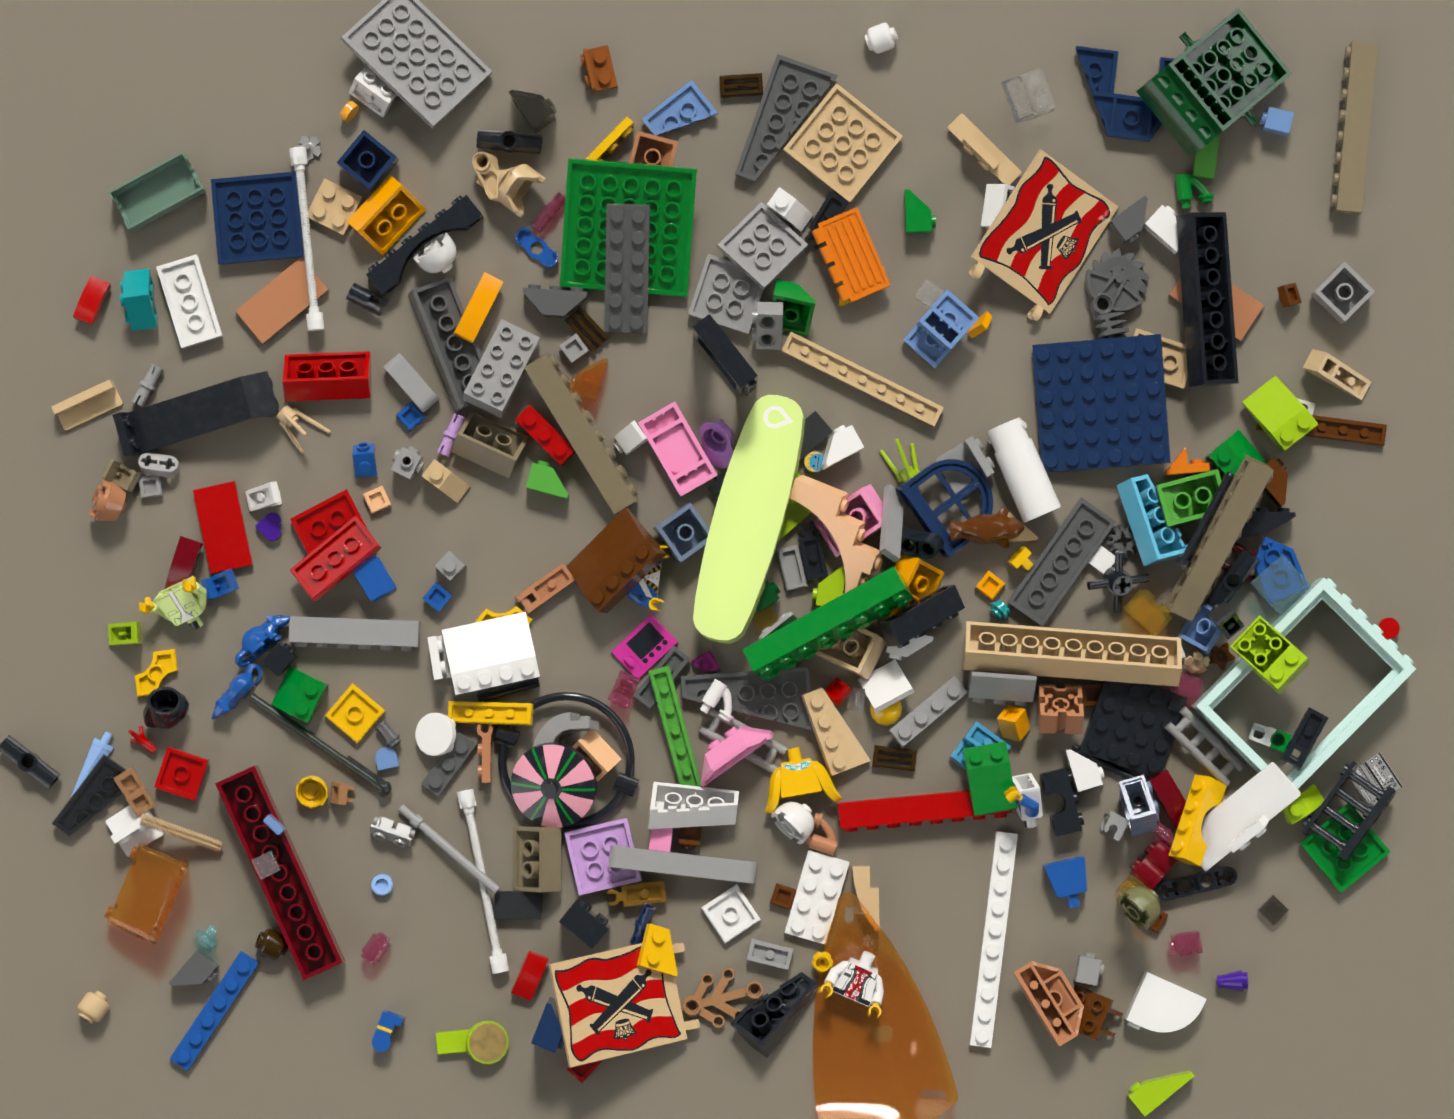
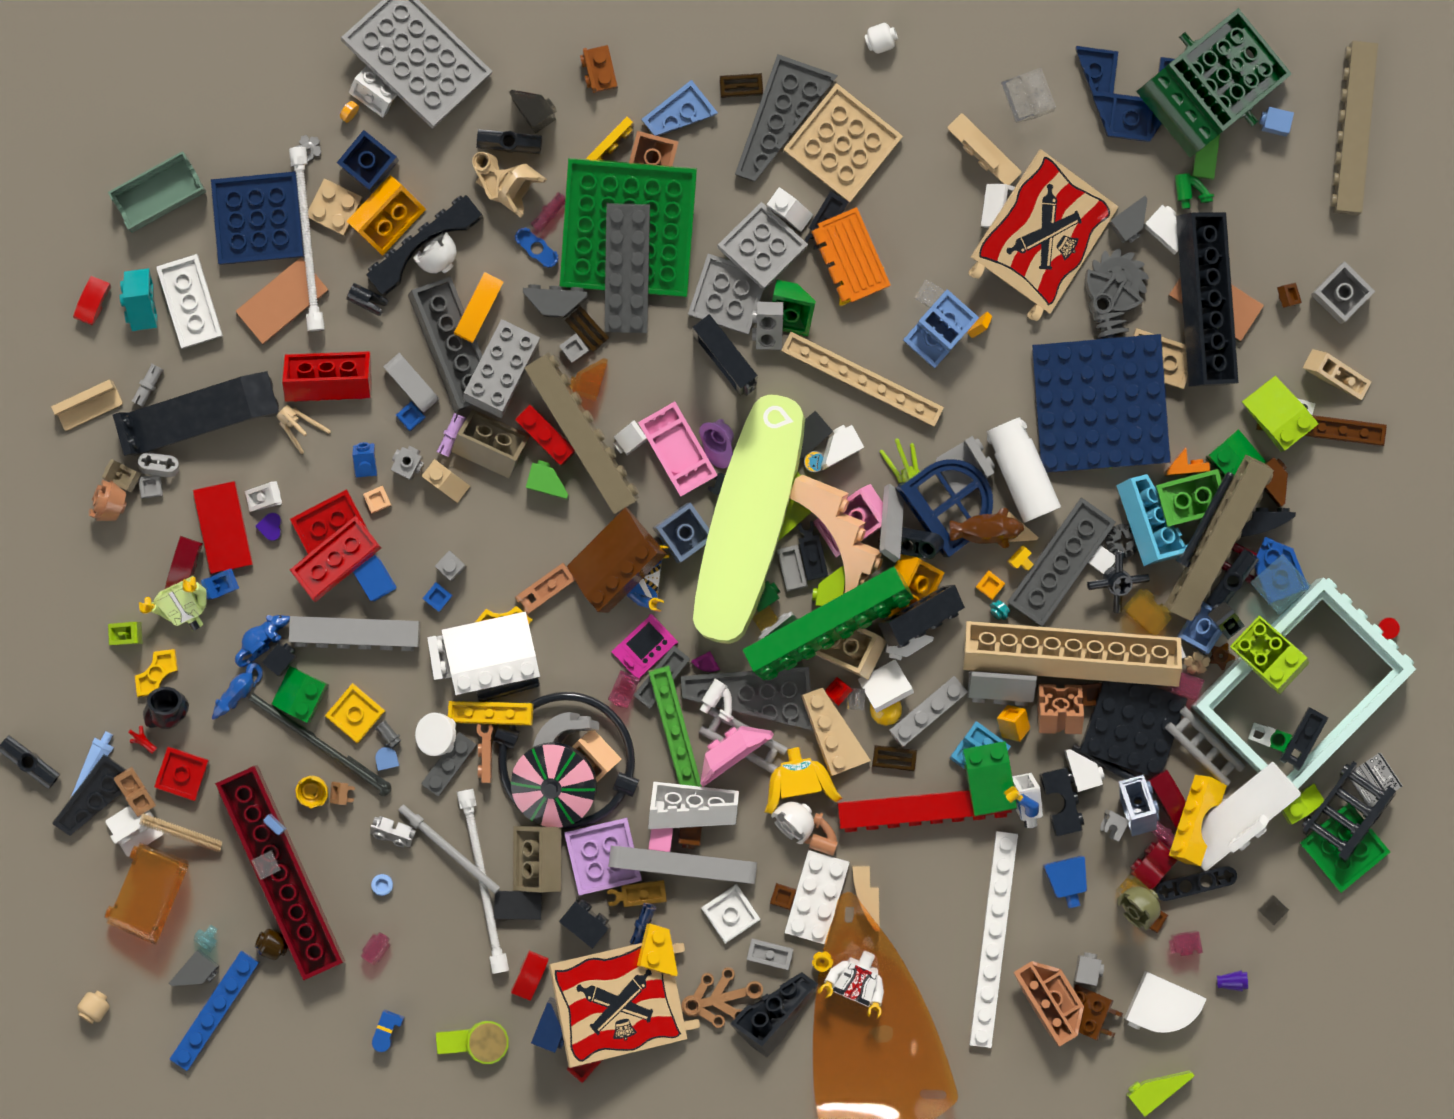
(917, 215): green slope -> none

